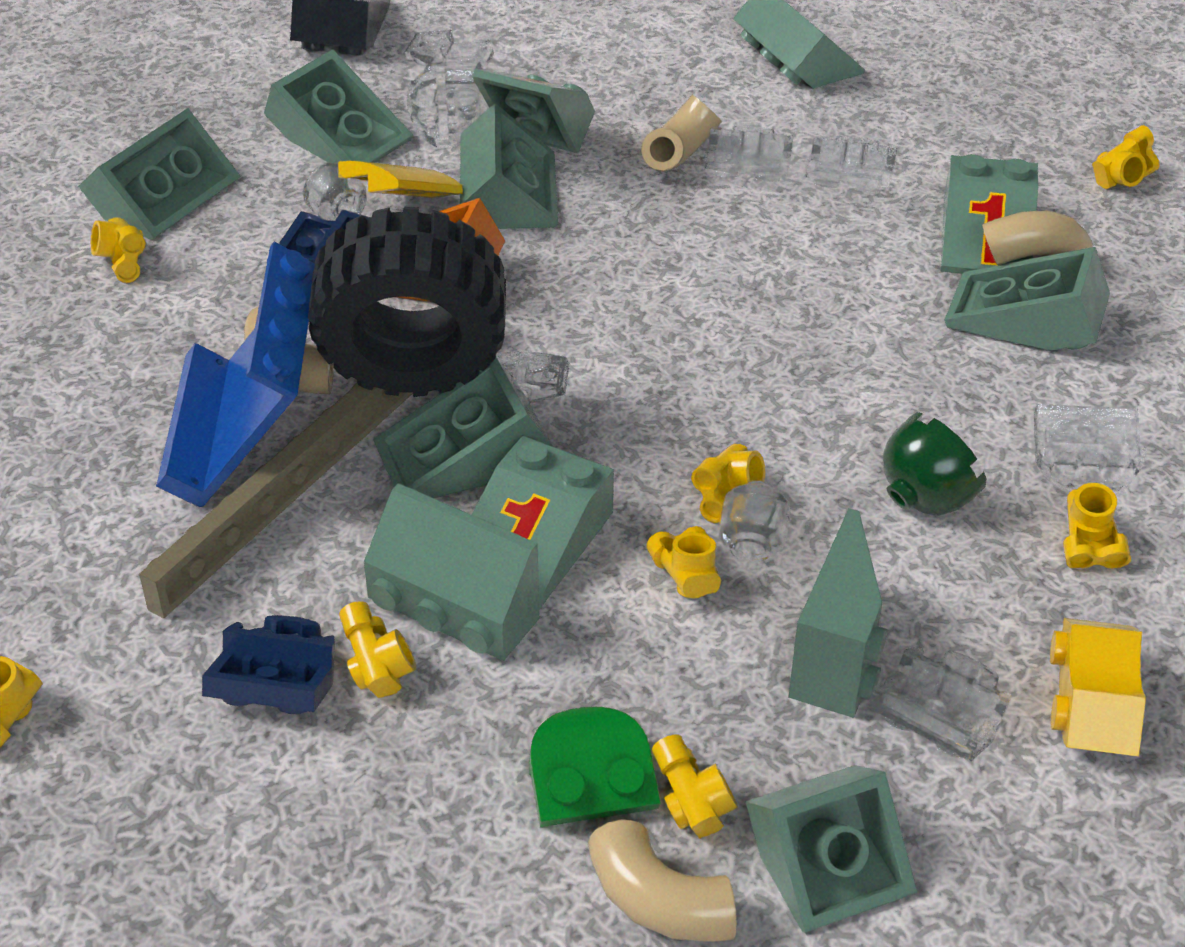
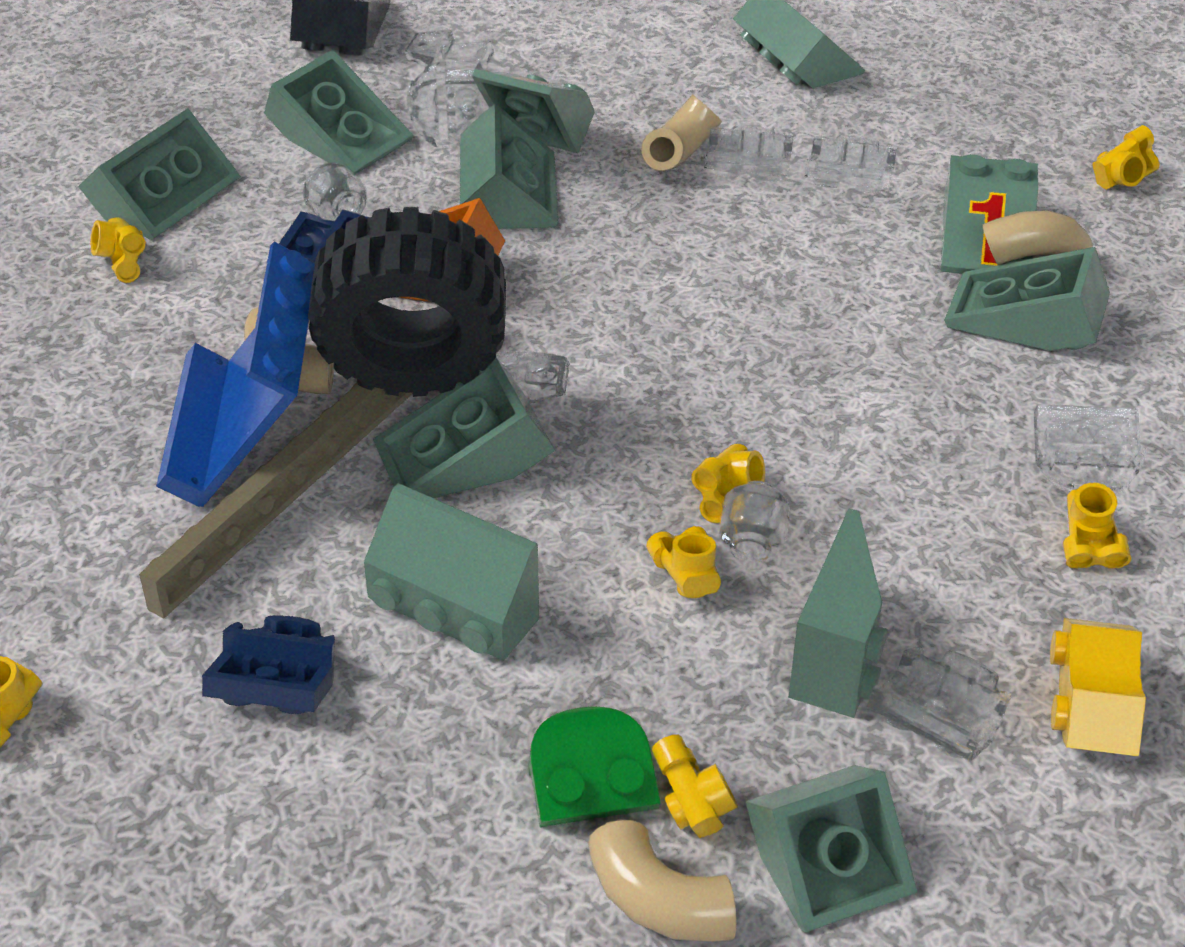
(379, 655): yellow plate -> none
(401, 179): yellow slope -> none
(551, 501): sand green slope -> none
(930, 468): dark green cylinder -> none

